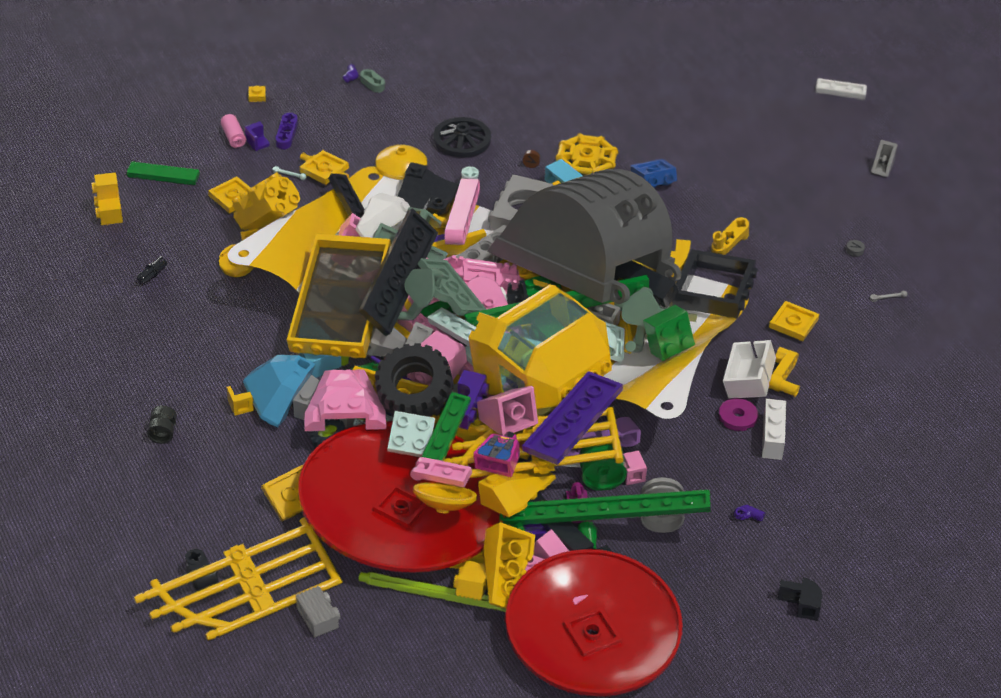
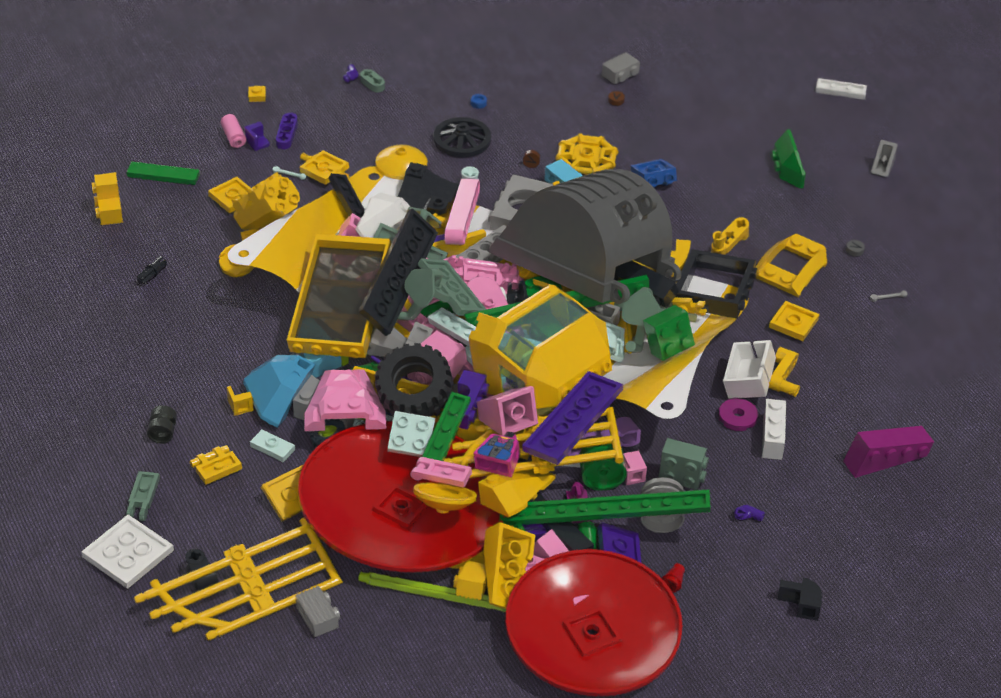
(127, 551): none -> white plate
(143, 493): none -> sand green hinge
(216, 464): none -> yellow plate
(272, 445): none -> light aqua plate
(478, 101): none -> blue tile
(616, 98): none -> reddish brown tile
(619, 541): none -> dark purple tile
(620, 68): none -> light grey brick
(674, 577): none -> red cone
(684, 463): none -> sand green brick
(688, 305): none -> yellow plate
(786, 280): none -> yellow wedge
(787, 160): none -> green wedge
(886, 448): none -> magenta wedge

